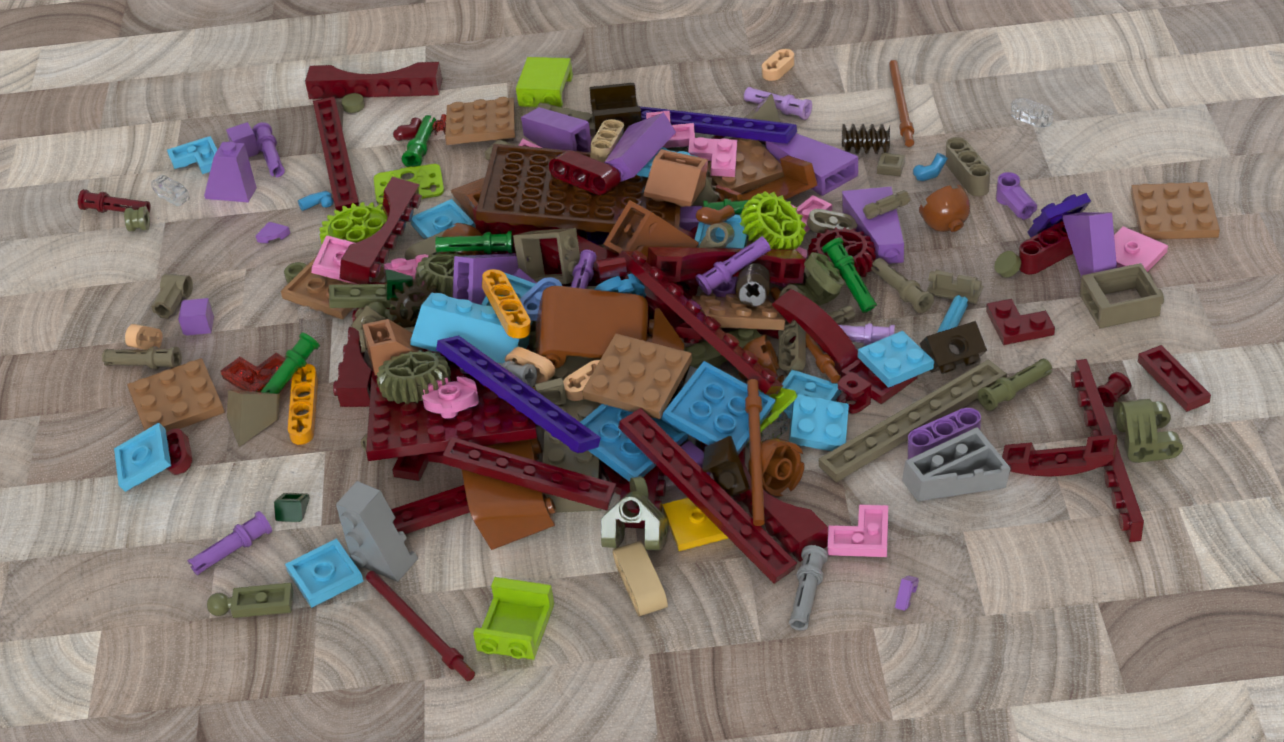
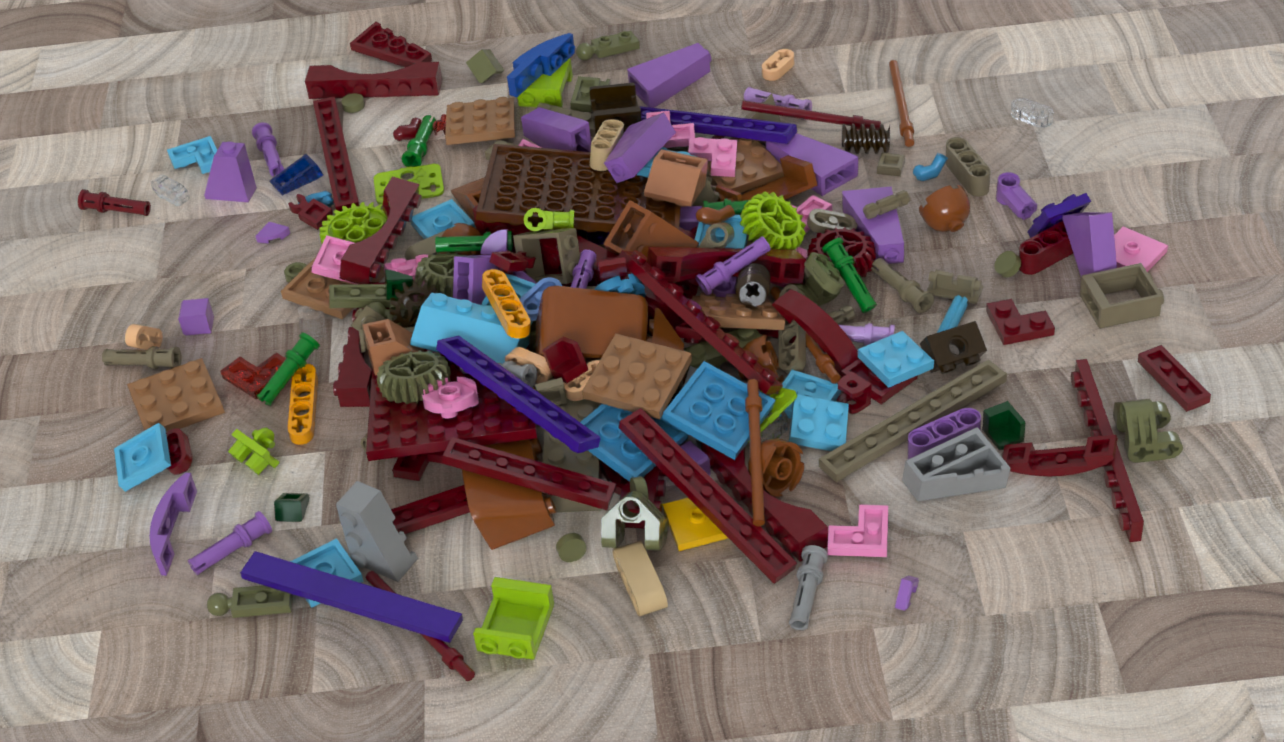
(137, 219): olive wheel -> none
(172, 290): dark tan piece -> none
(175, 500): none -> medium lavender slope
(244, 134): medium lavender piece -> none
(251, 413): dark tan slope -> none
(258, 446): none -> lime hips
(300, 172): none -> clear blue slope
(310, 212): none -> dark red plate
(352, 596): none -> dark purple tile
(385, 46): none -> dark red wing
(484, 65): none -> olive panel
(495, 242): none -> medium lavender tile
(510, 262): none -> dark red plate
(539, 60): none -> blue slope
(551, 219): none -> lime connector
(565, 359): none -> dark red panel
(571, 547): none -> olive tile
(581, 95): none -> olive plate
(584, 172): dark red beam -> none
(608, 45): none -> olive plate
(669, 74): none -> medium lavender slope
(725, 465): dark brown slope -> none
(809, 115): none -> dark red bar
(1003, 425): none -> dark green panel
(1006, 388): olive pin -> none
(1116, 386): dark red bush -> none
(1175, 210): medium nougat plate -> none

